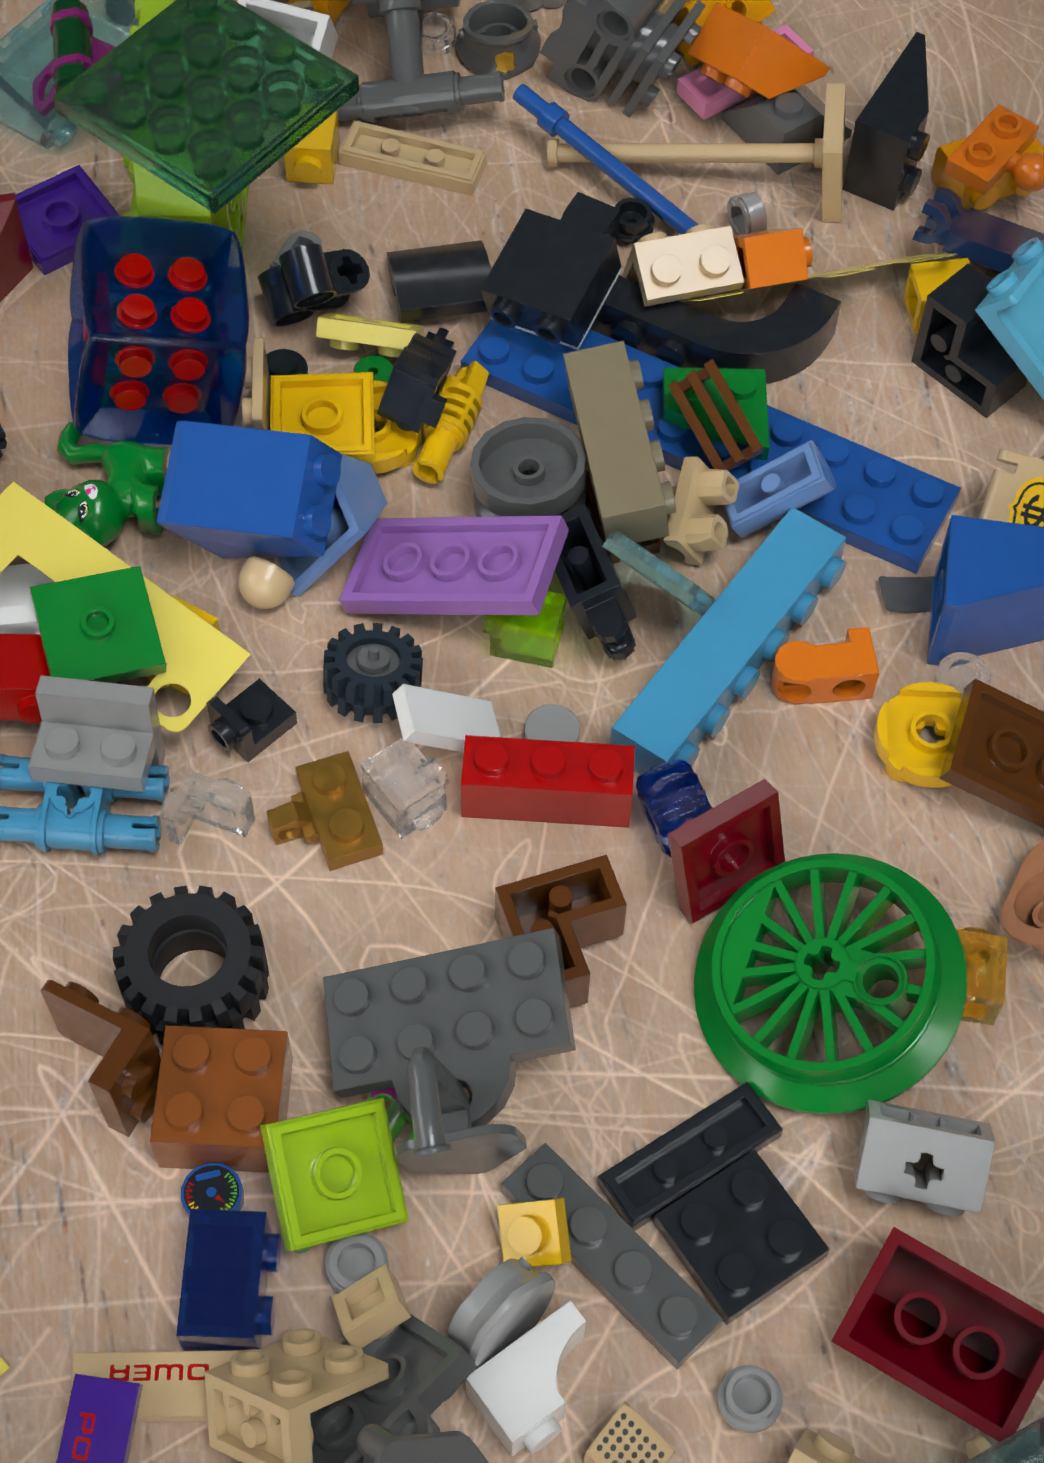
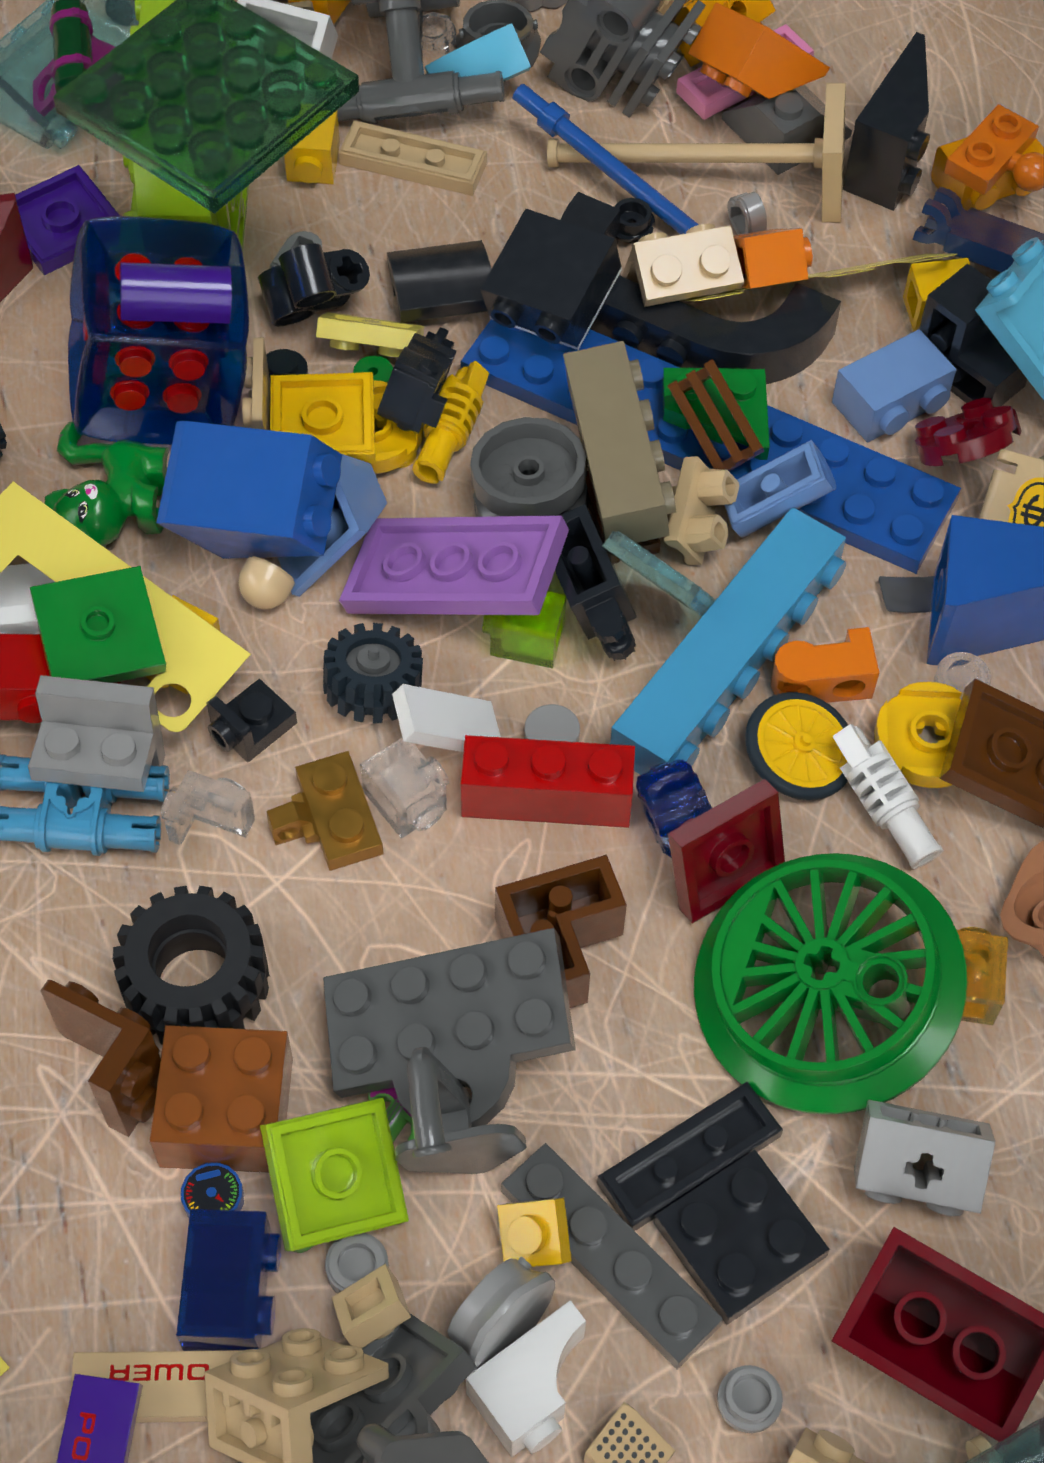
(175, 293): none -> dark purple brick
(490, 53): none -> medium azure slope
(795, 747): none -> yellow wheel
(886, 794): none -> white hinge
(893, 386): none -> medium blue brick
(970, 435): none -> dark red plate

